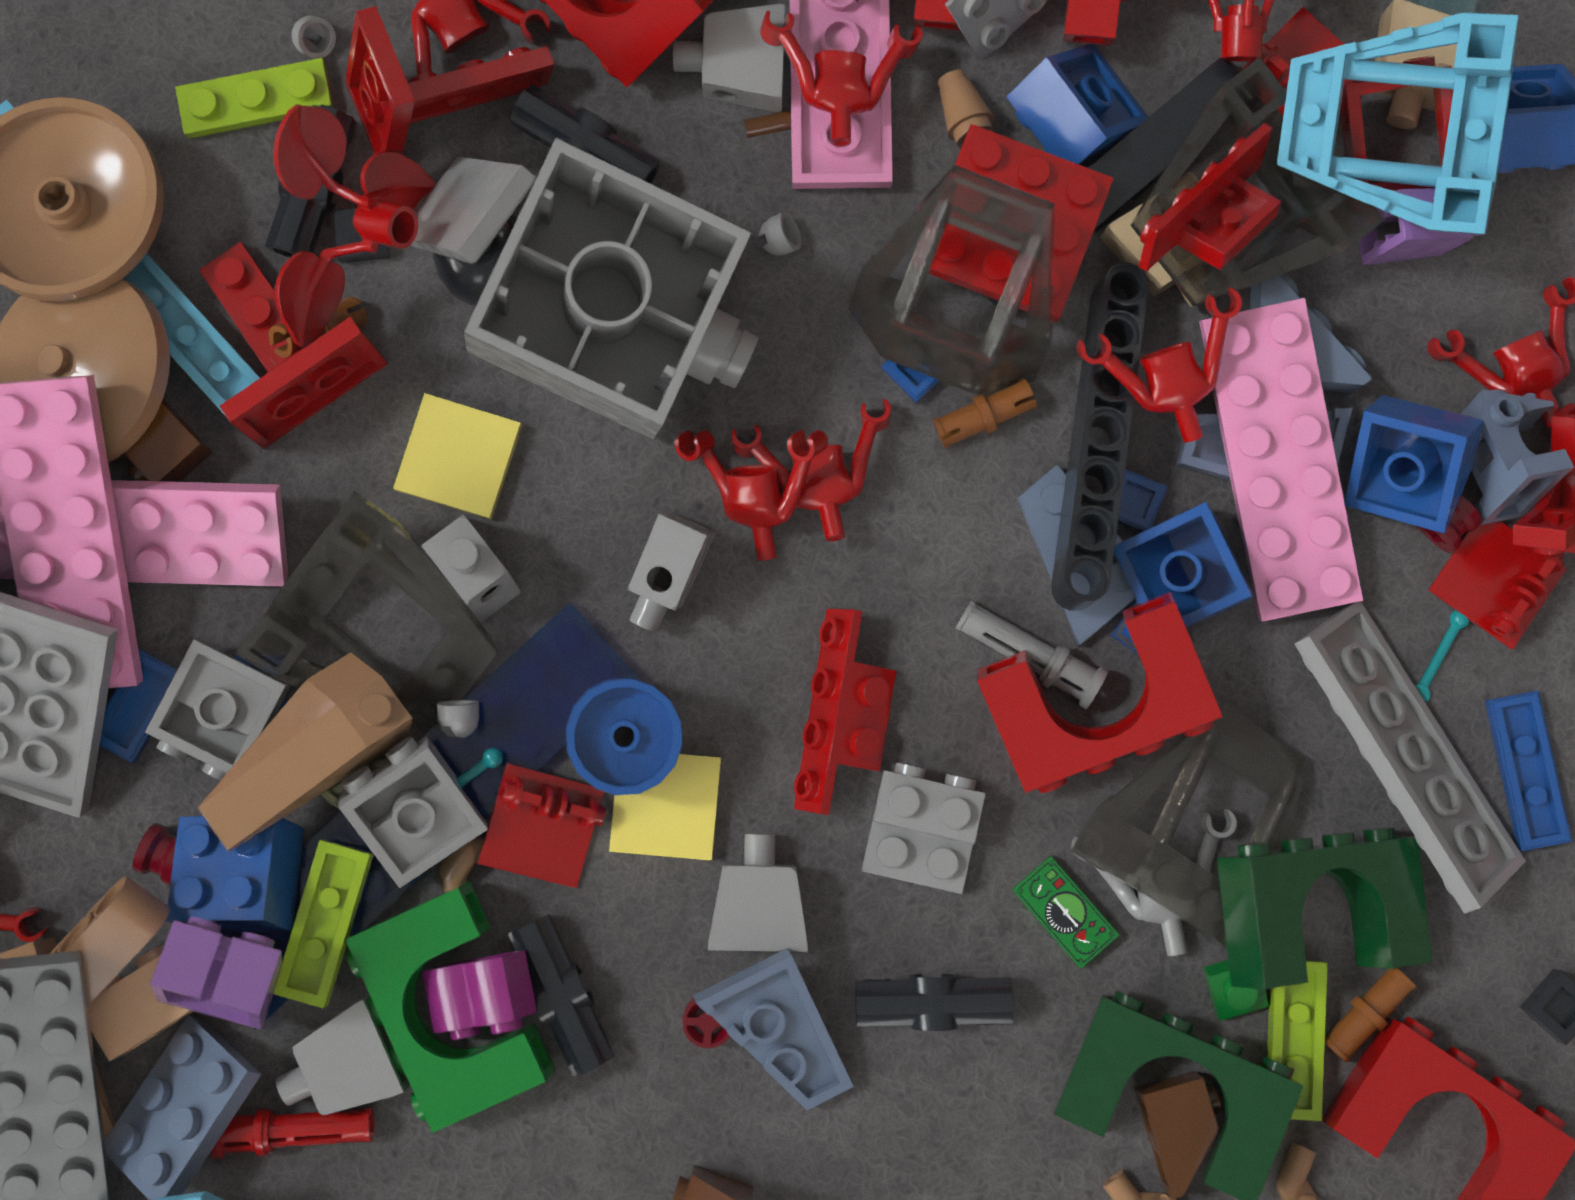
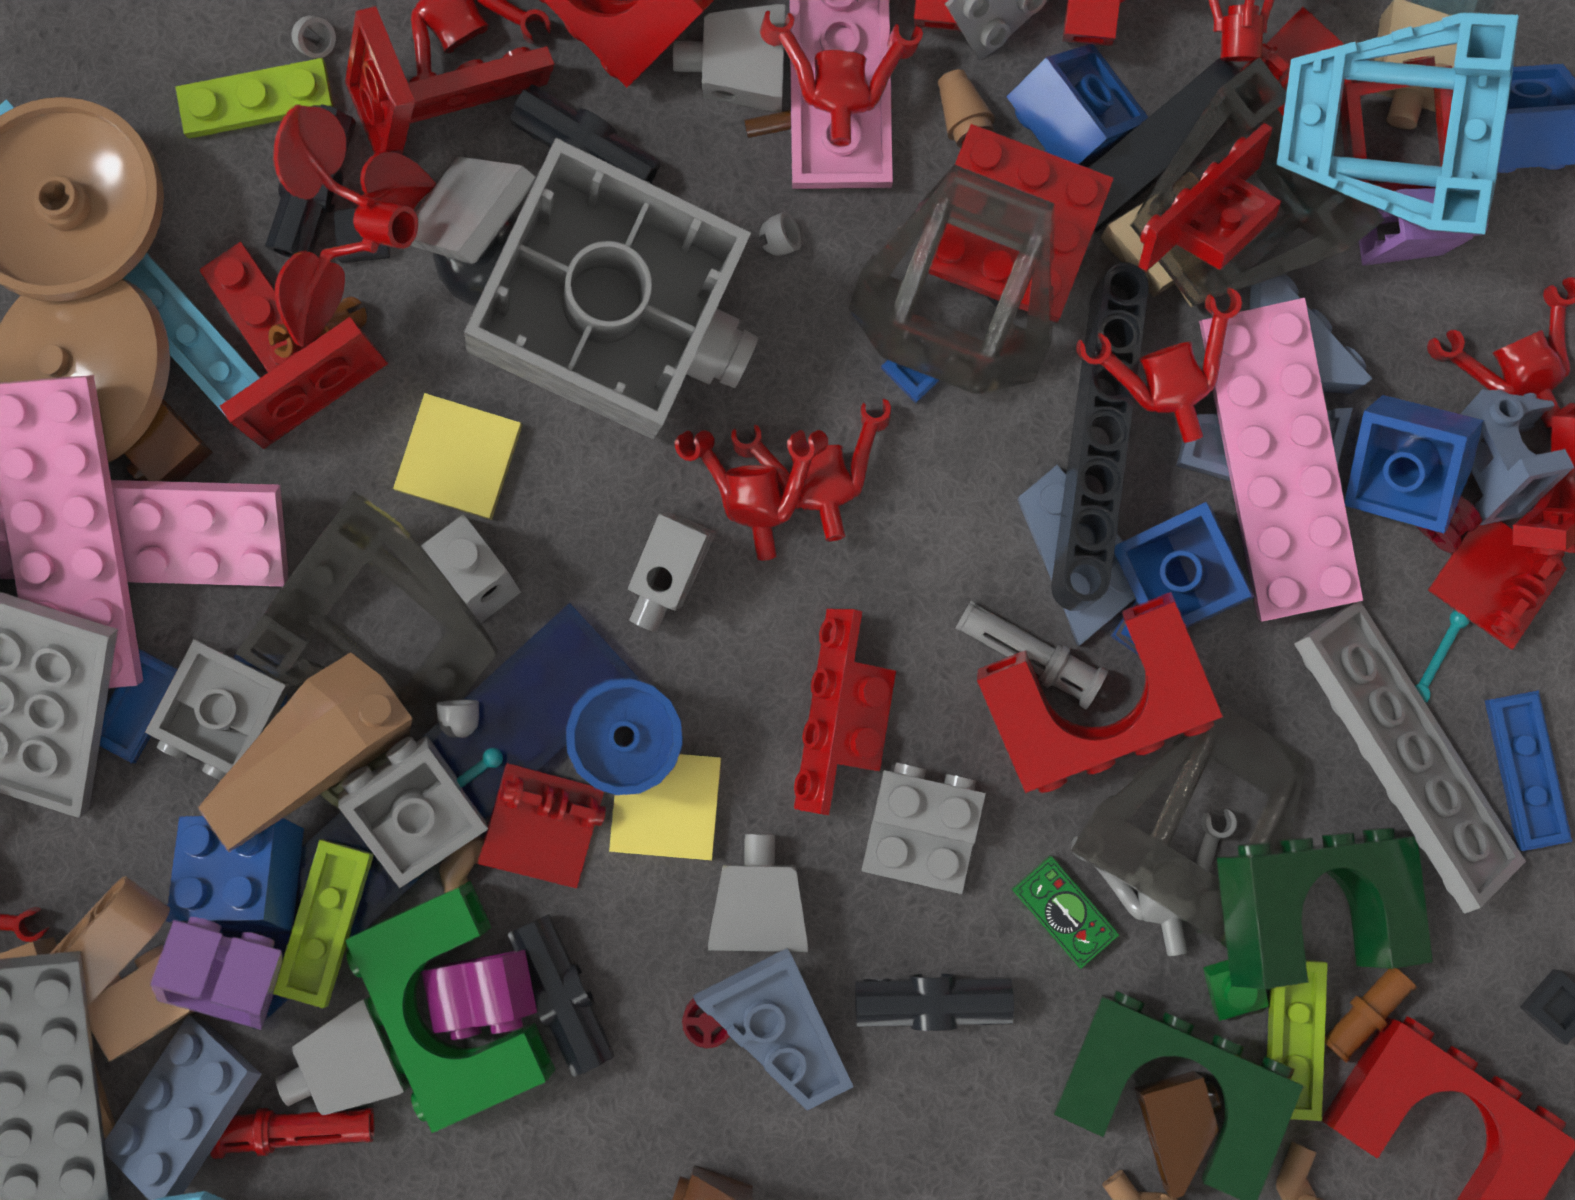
(156, 853): dark red wheel -> none
(984, 413): dark orange pin -> none
(1140, 501): blue tile -> none

